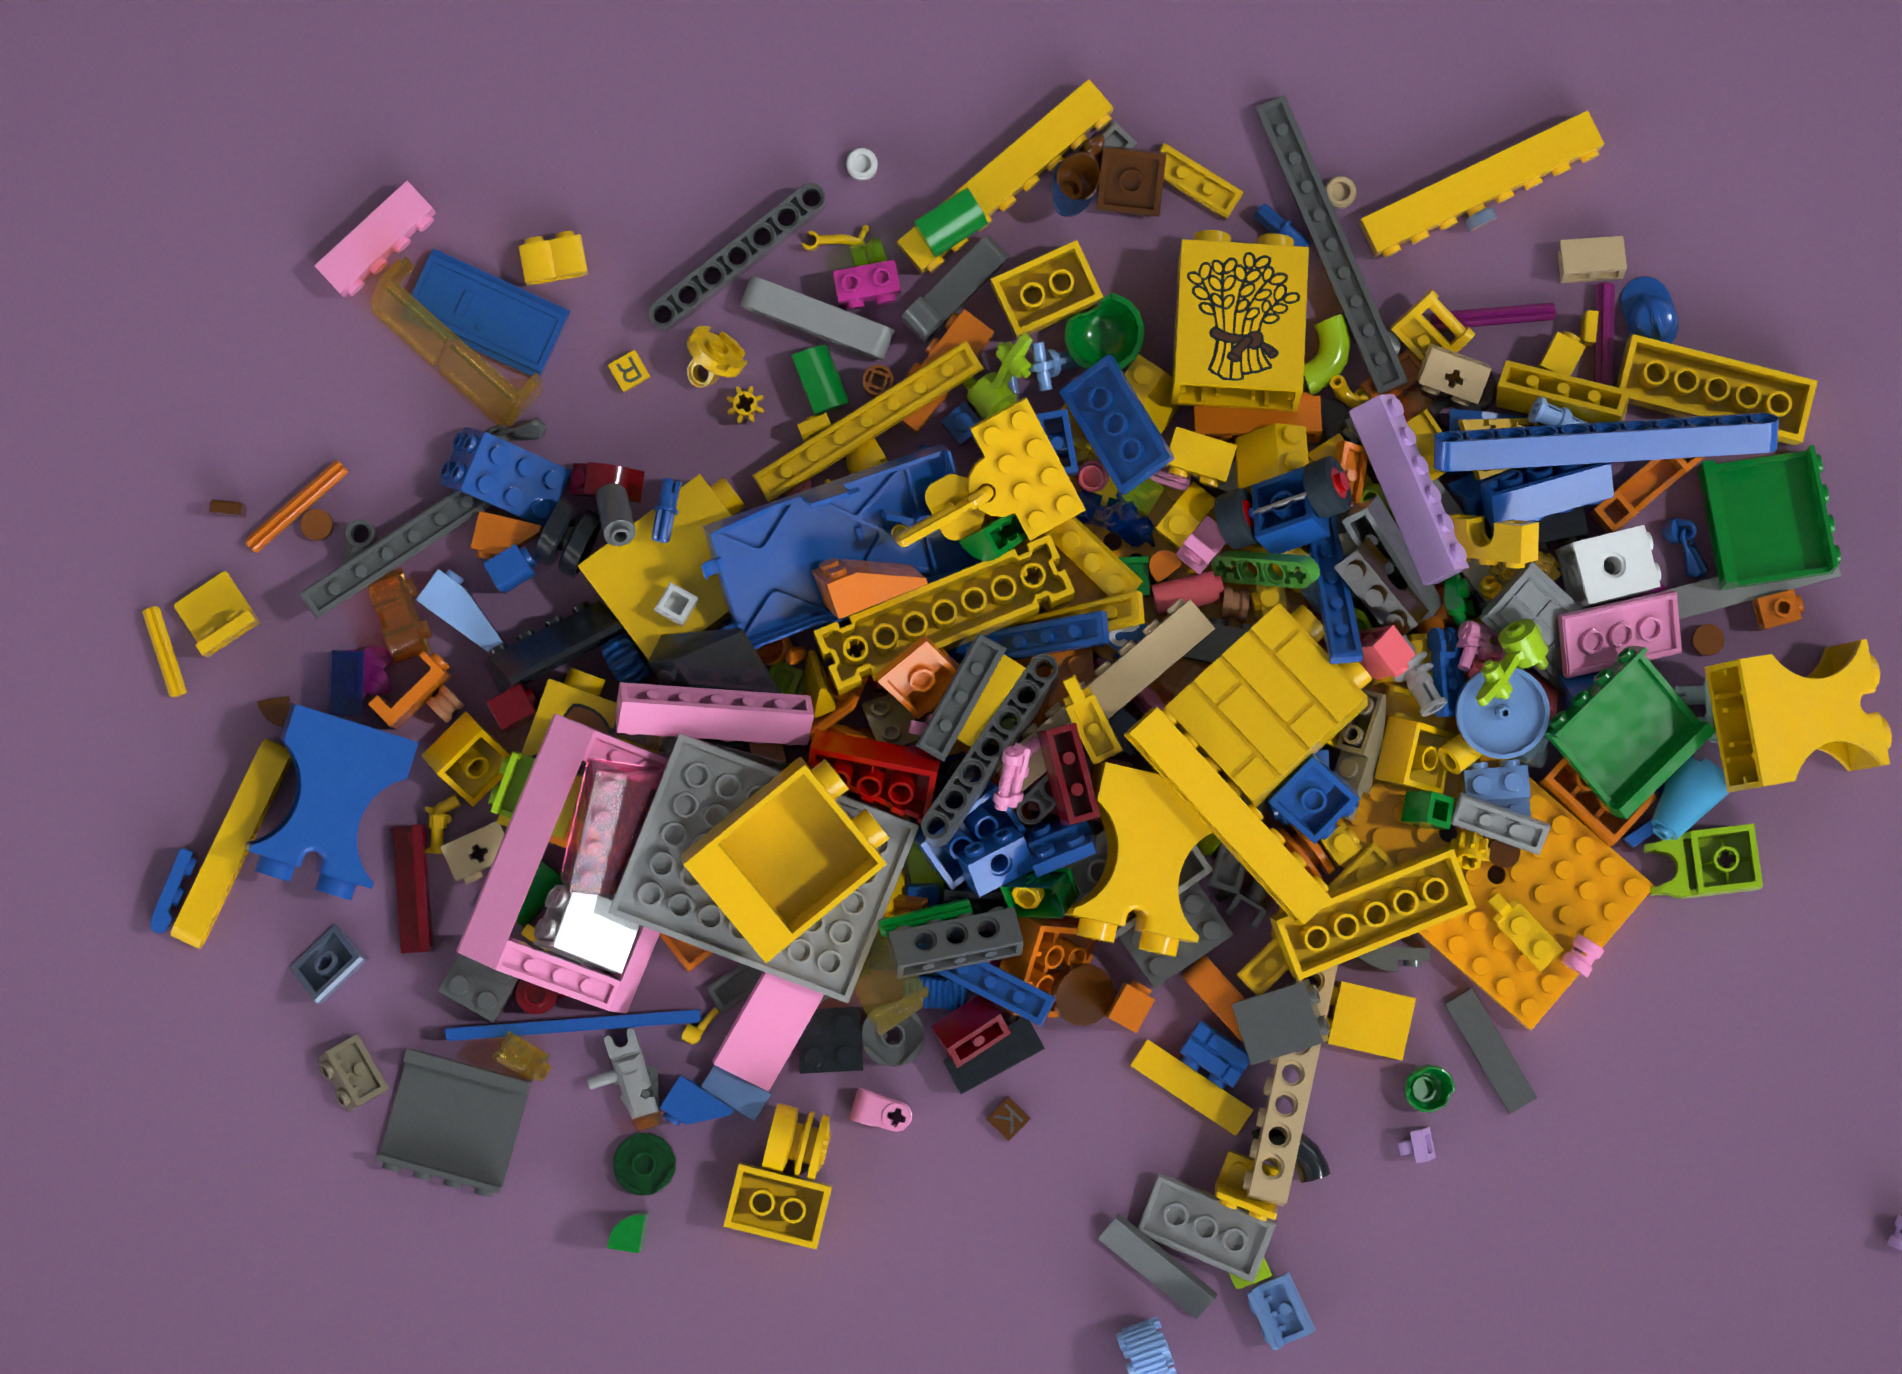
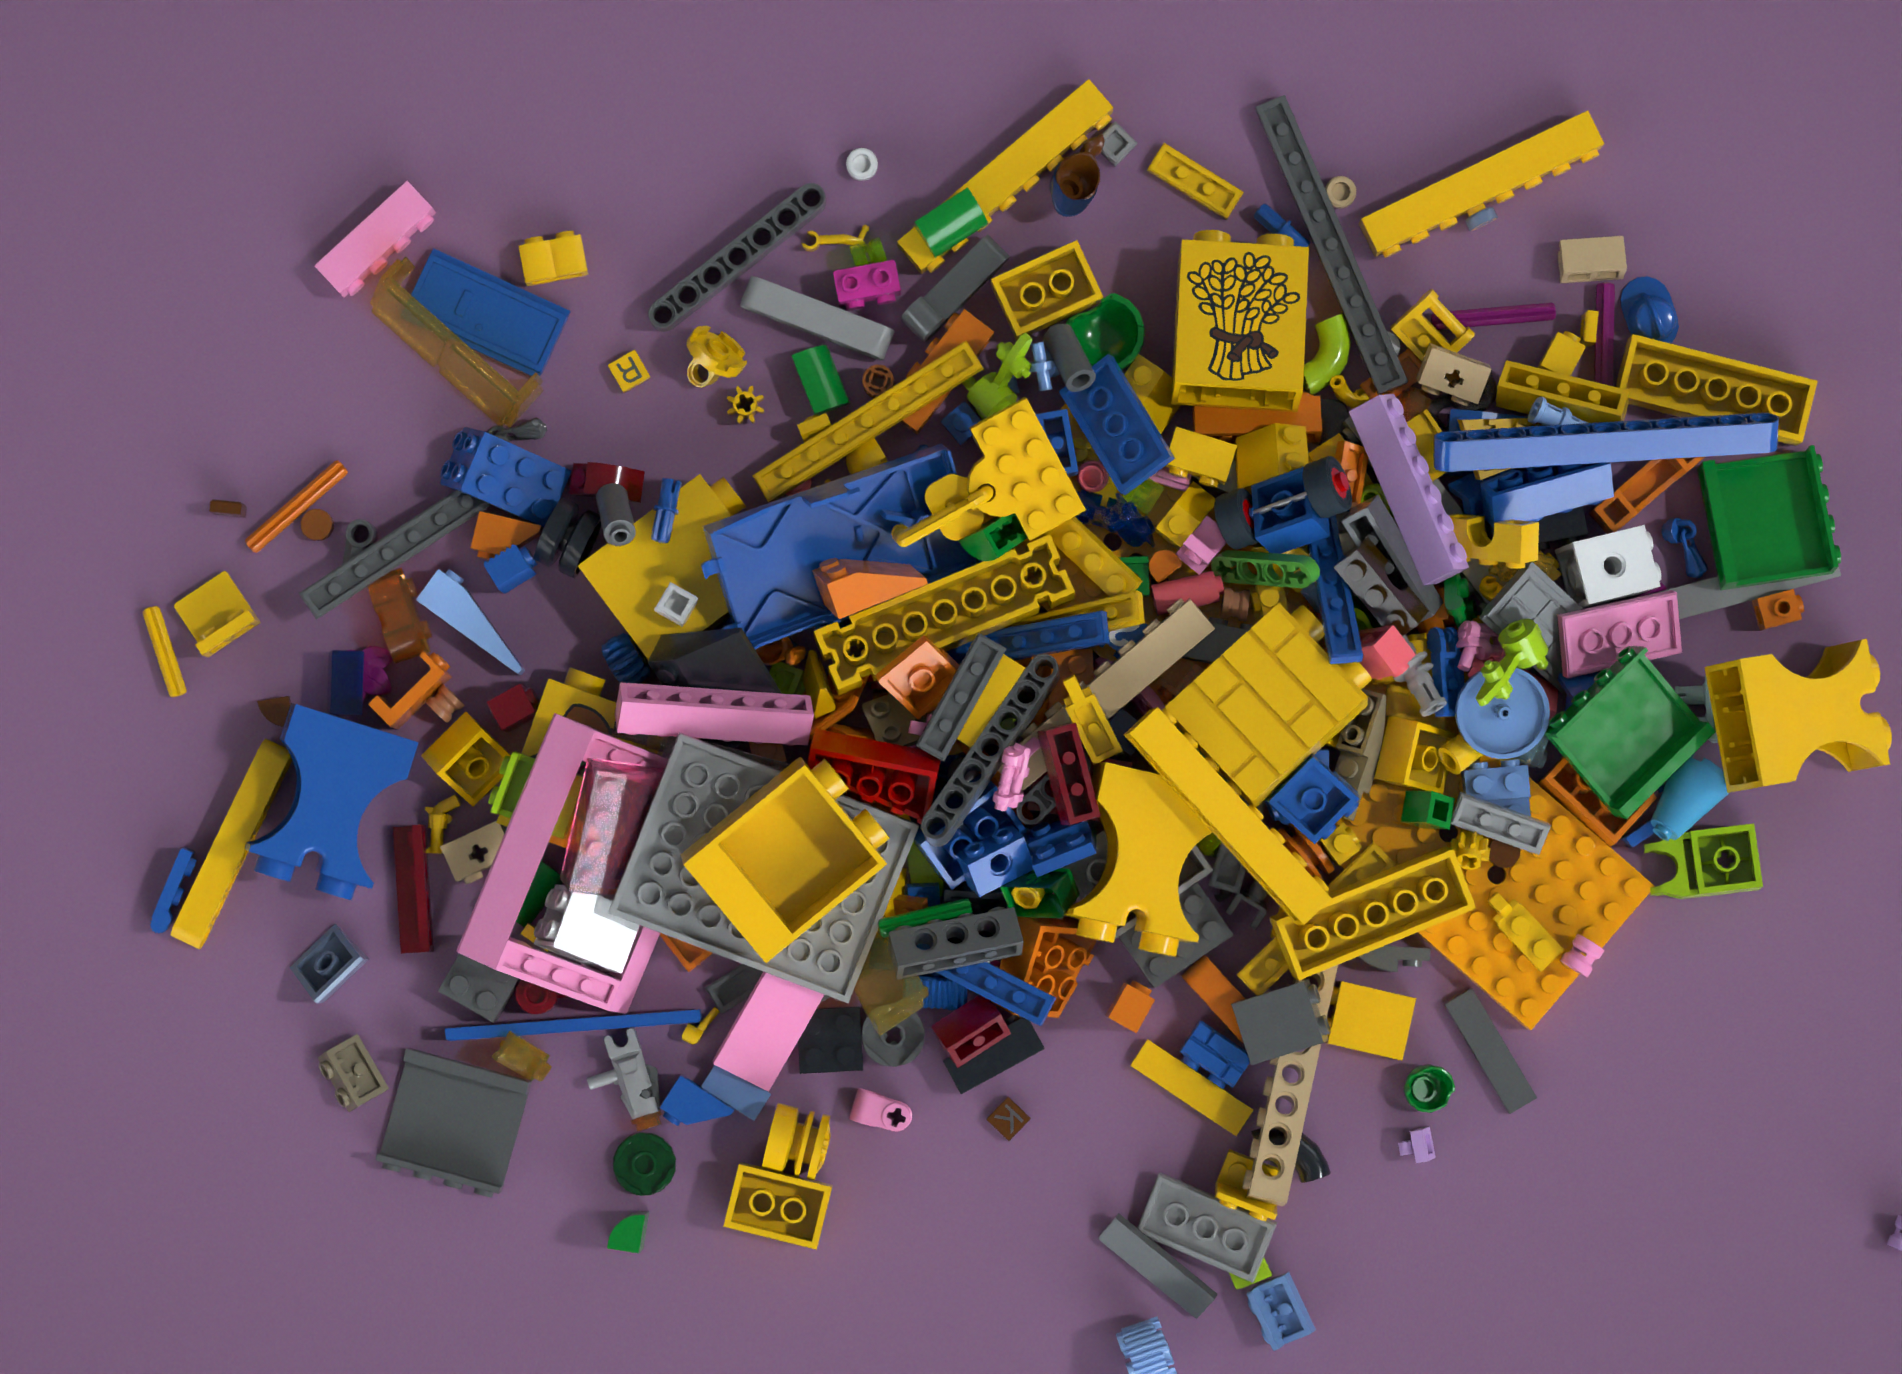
(552, 646): black slope -> none
(1069, 357): none -> dark grey brick
(1083, 994): reddish brown tile -> none
(1131, 180): reddish brown plate -> none
(1707, 640): dark orange tile -> none

